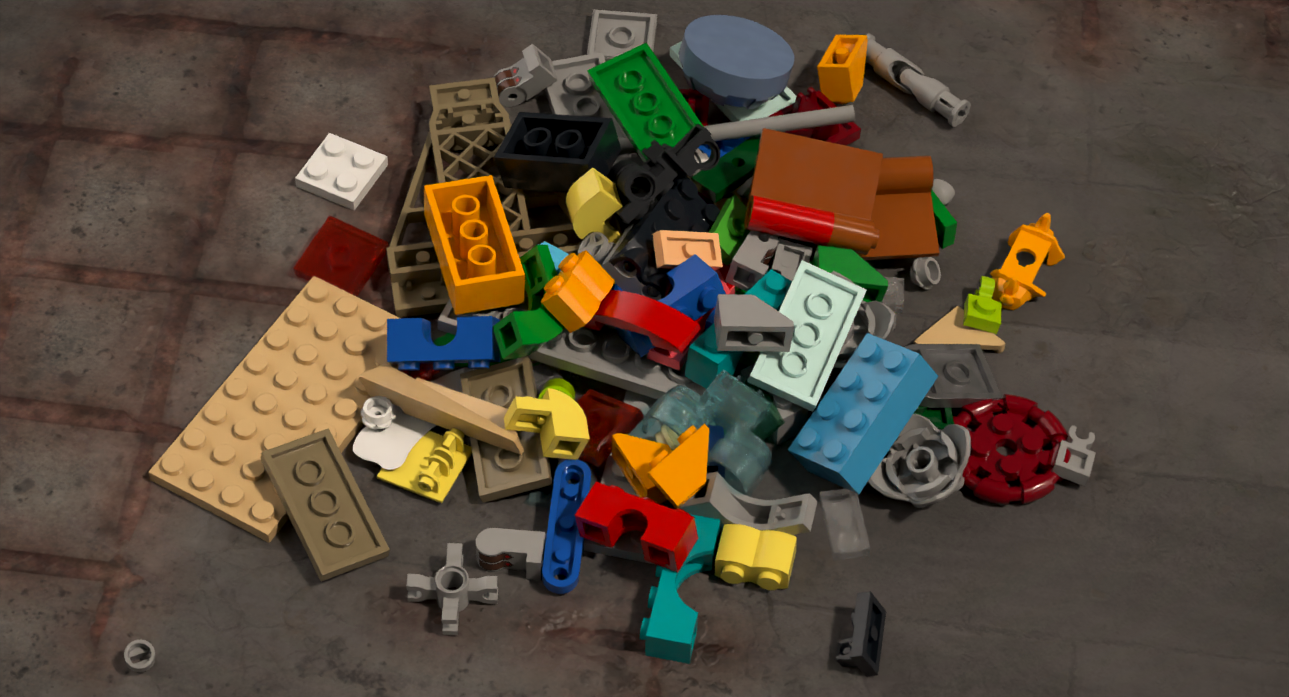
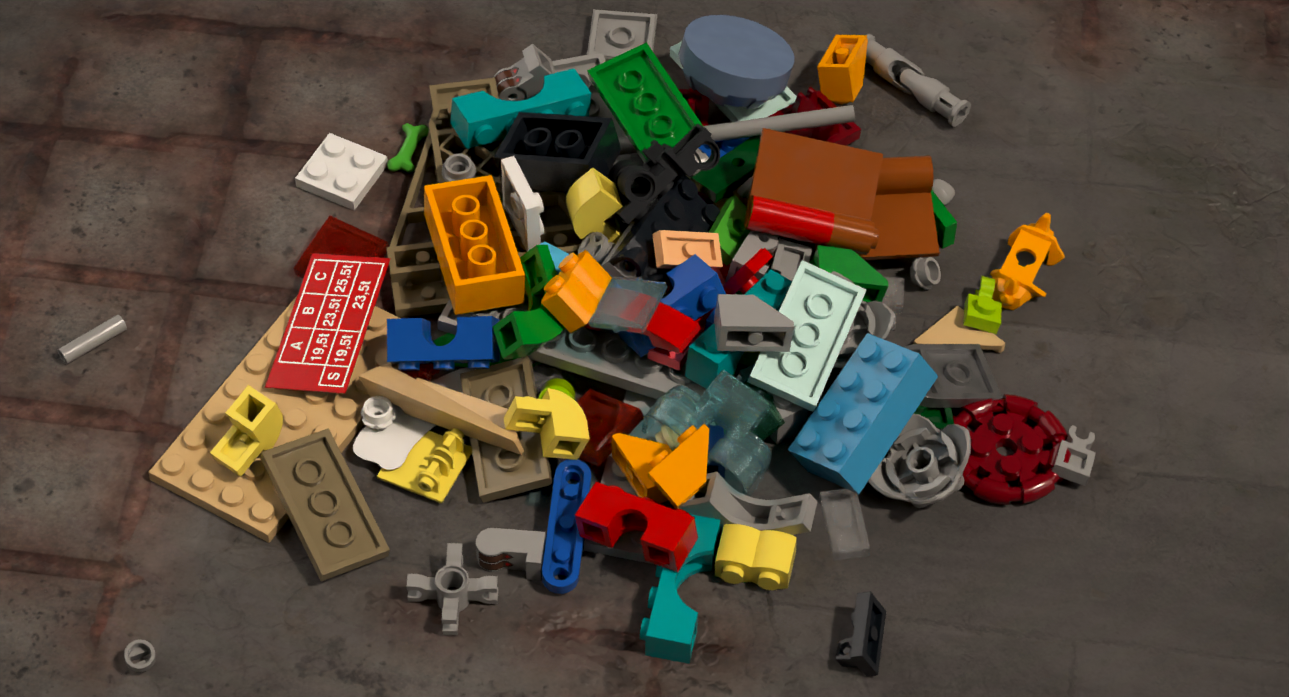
(92, 339): none -> light grey piece
(254, 429): none -> light yellow brick
(328, 323): none -> red sticker
(403, 158): none -> bright green piece
(458, 168): none -> light grey plate
(486, 119): none -> teal arch
(521, 203): none -> white plate
(628, 304): none -> clear light blue piece
(744, 277): none -> red plate

